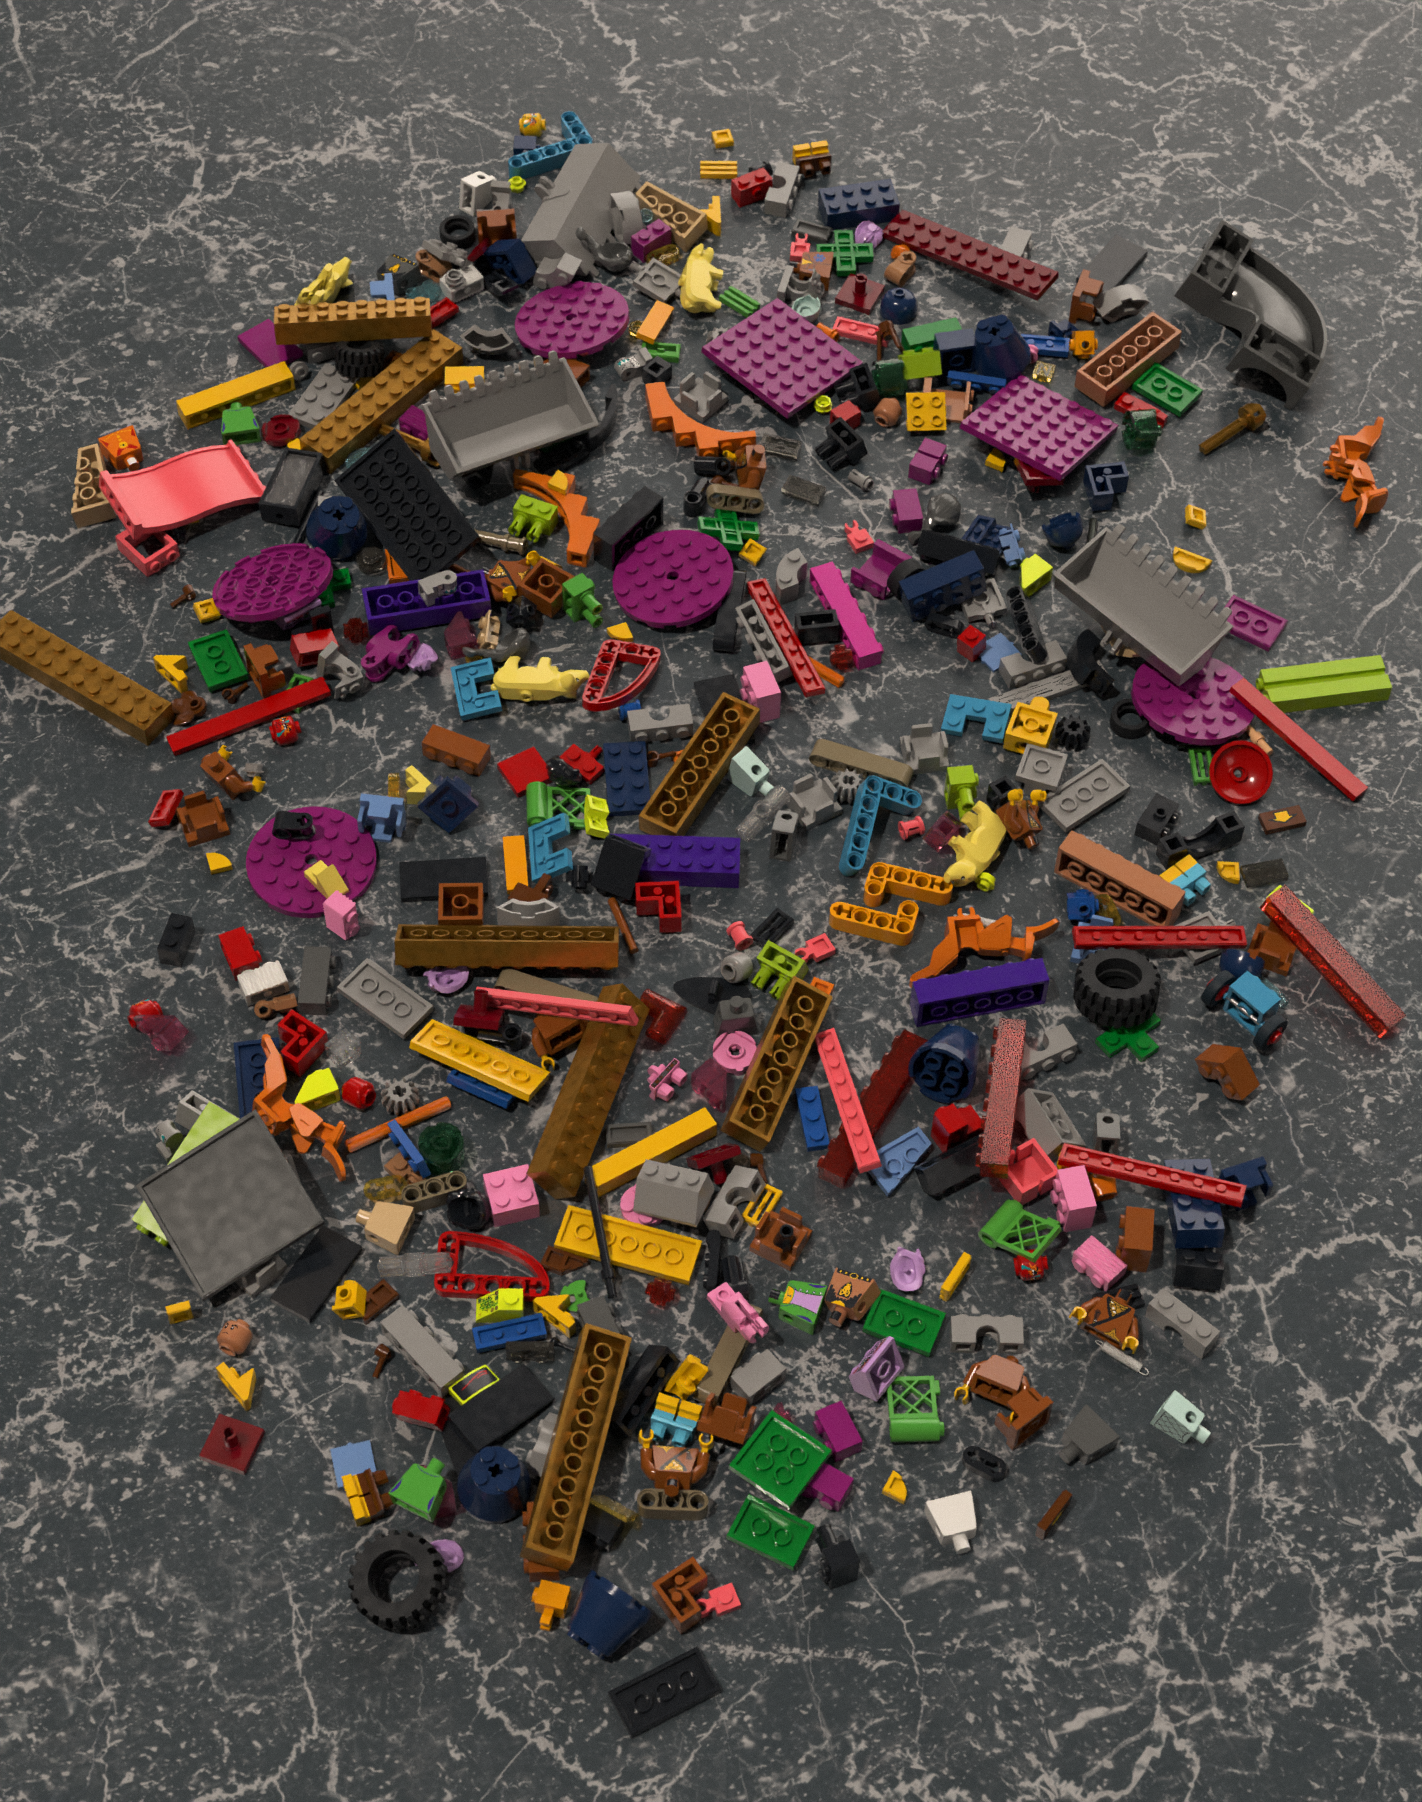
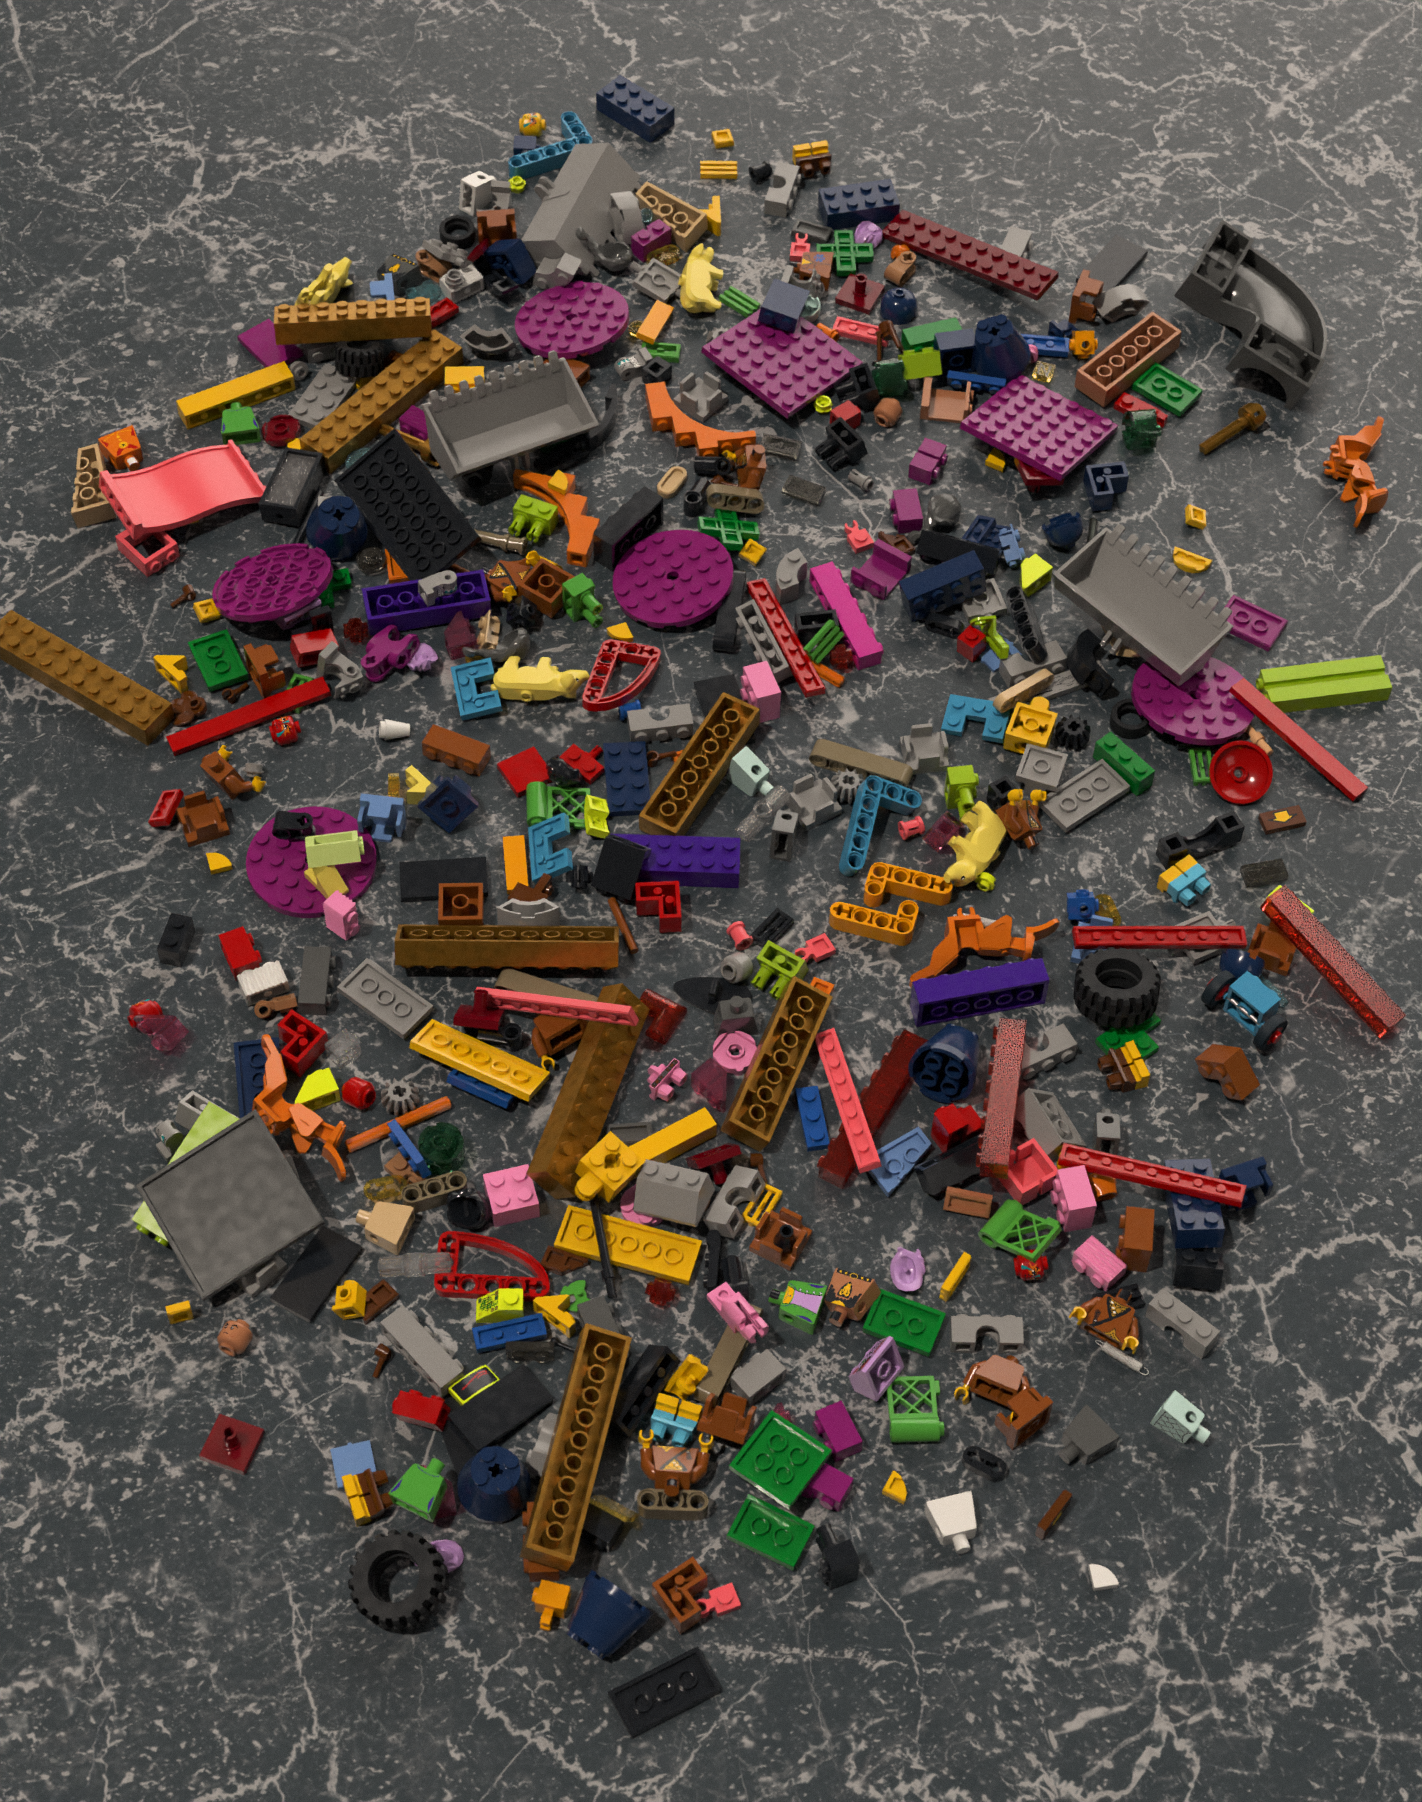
(240, 1387): yellow slope -> none
(334, 849): none -> yellowish green window
(392, 729): none -> white cone
(447, 979): lavender hat -> none
(606, 1169): none -> yellow brick
(635, 108): none -> dark blue brick
(672, 482): none -> tan tile
(751, 187): red brick -> none
(783, 305): none -> brick
(825, 644): none -> bright green tile
(899, 542): none -> reddish brown tile
(902, 571): black tyre -> none
(926, 411): yellow hinge -> none
(967, 1202): none -> nougat tile
(995, 641): none -> lime piece
(1023, 690): none -> tan beam
(1102, 1577): none -> white tile
(1124, 762): none -> green brick
(1127, 883): nougat brick -> none
(1127, 1068): none -> reddish brown hips
(1157, 819): black brick -> none
(1229, 871): yellow tile -> none

